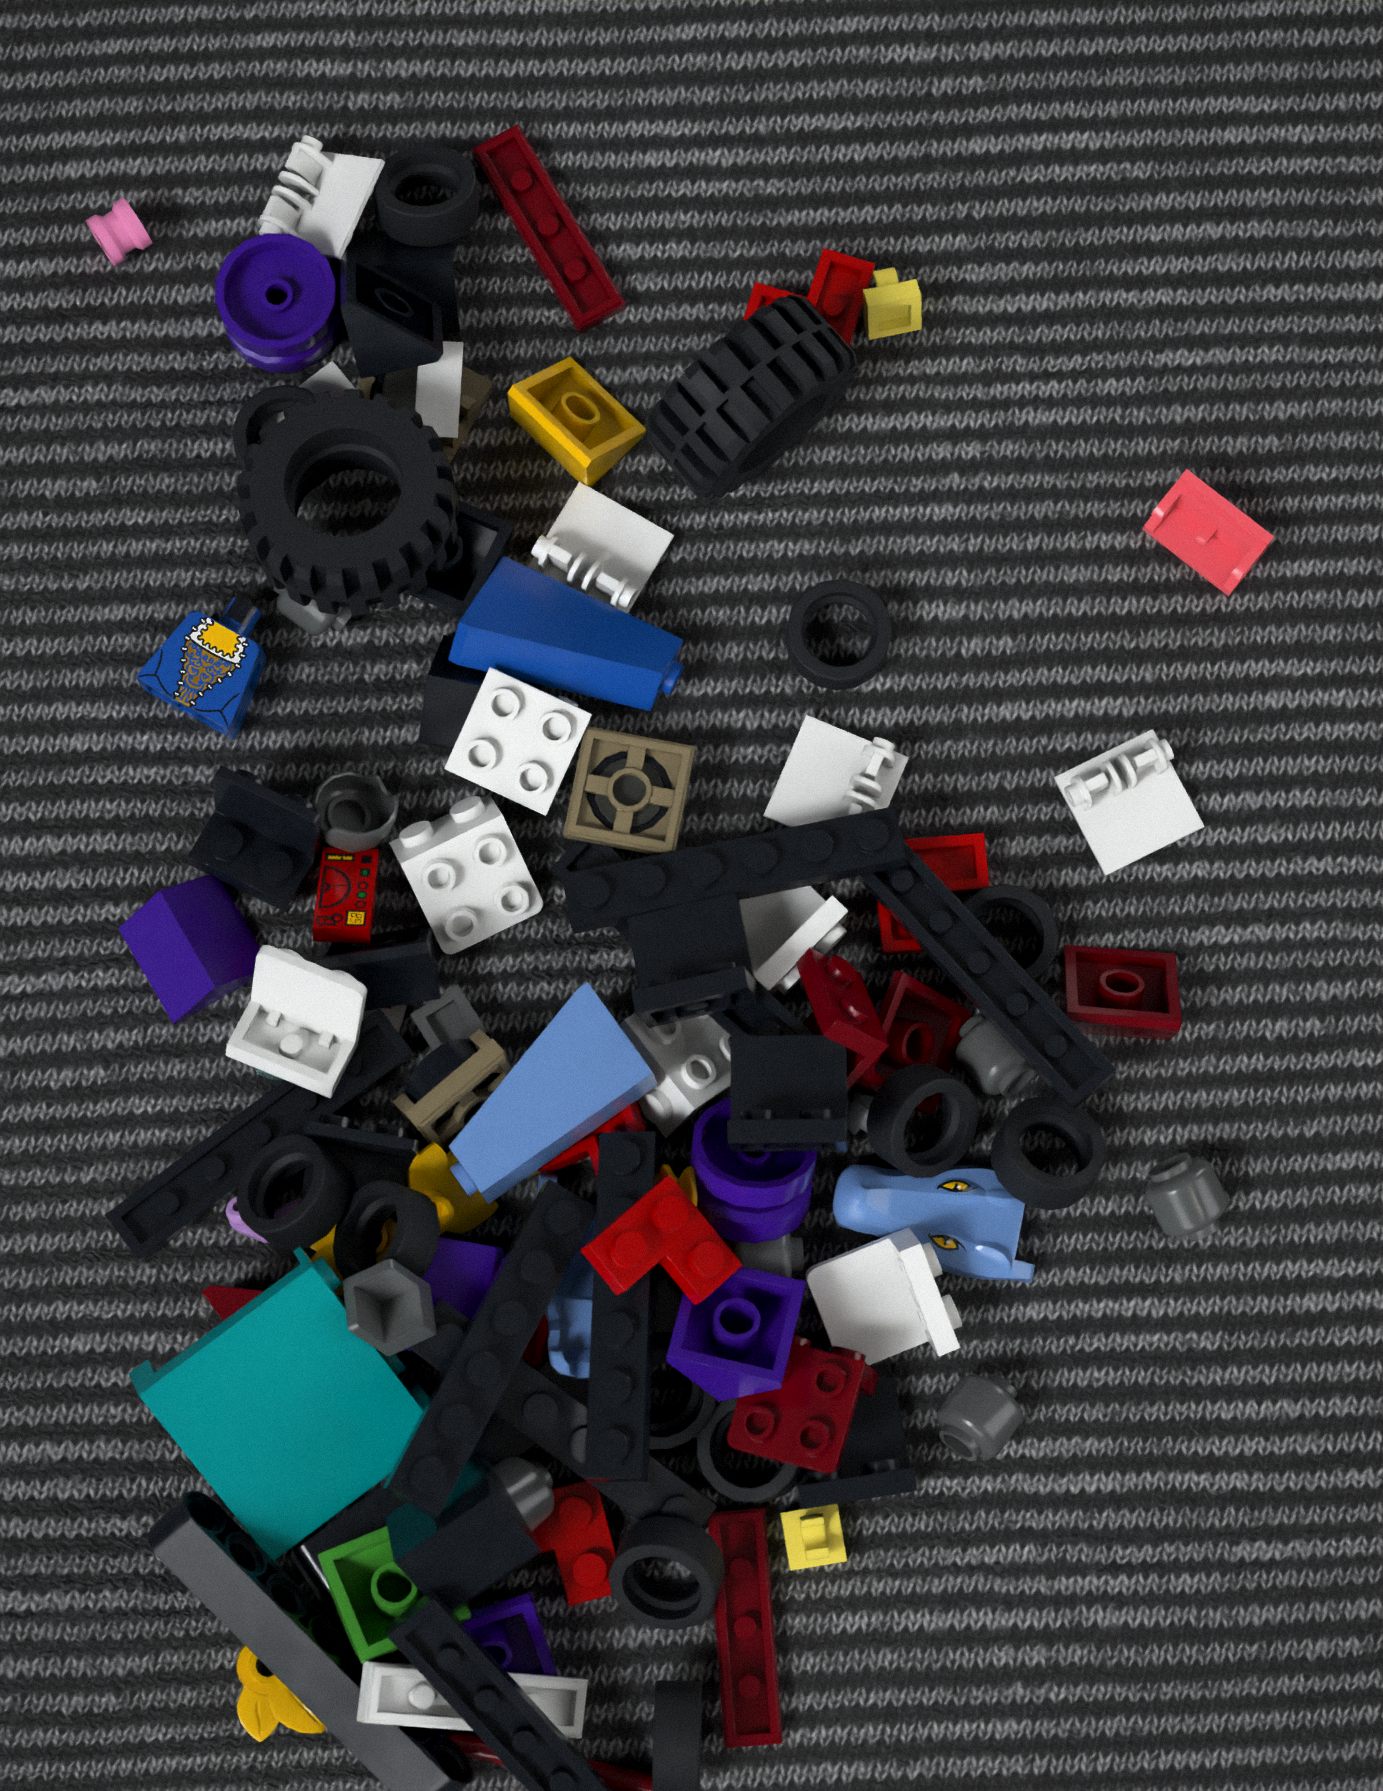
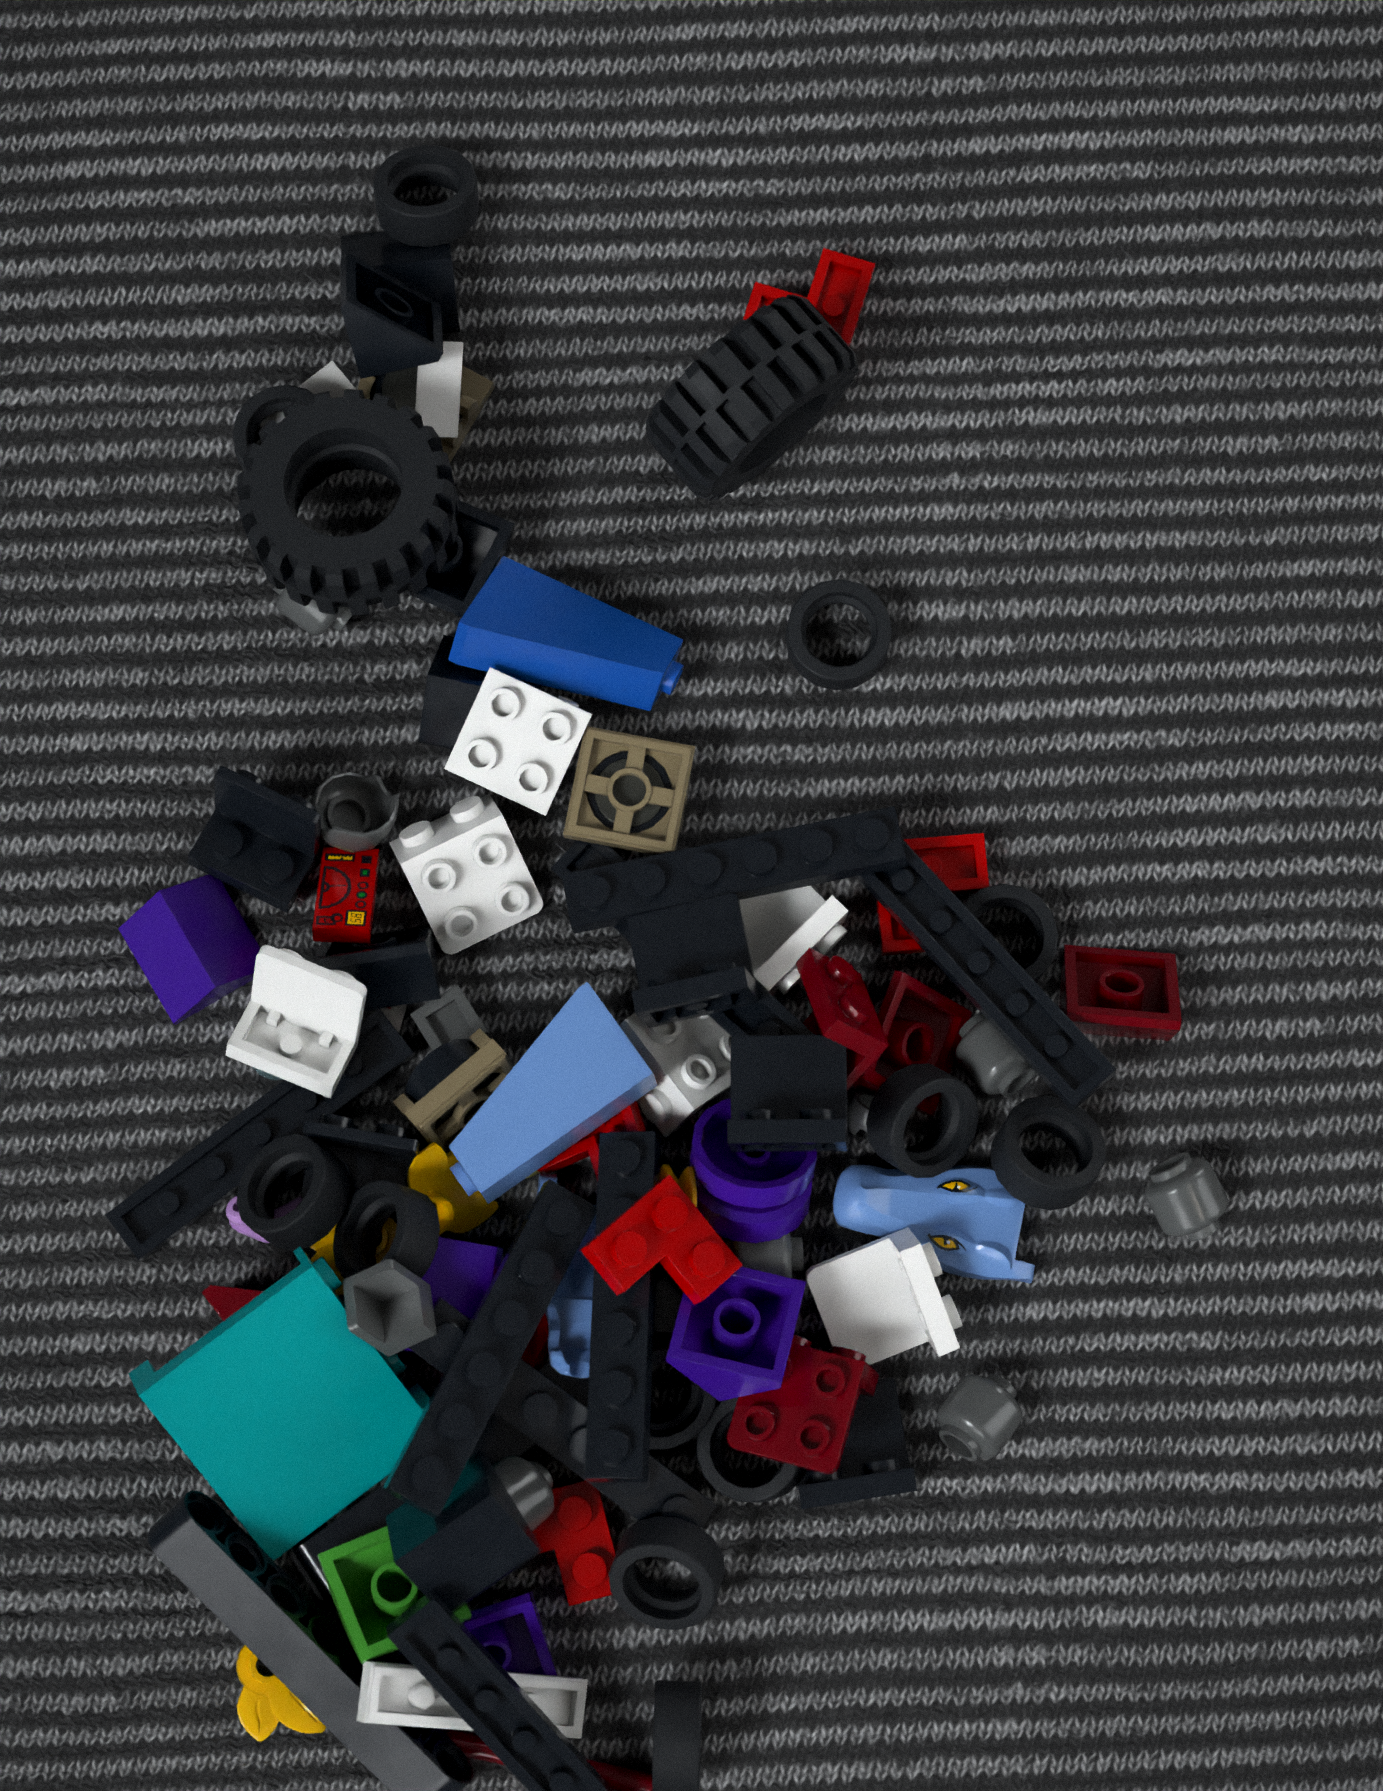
(119, 232): bright pink wheel -> none
(209, 667): torso -> none
(271, 272): dark purple wheel -> none
(323, 196): white hinge -> none
(548, 229): dark red tile -> none
(574, 419): yellow slope -> none
(600, 548): white hinge -> none
(746, 1631): dark red tile -> none
(813, 1537): light yellow tile -> none
(834, 776): white hinge -> none
(891, 305): light yellow tile -> none
(1129, 801): white hinge -> none
(1207, 532): coral hinge -> none

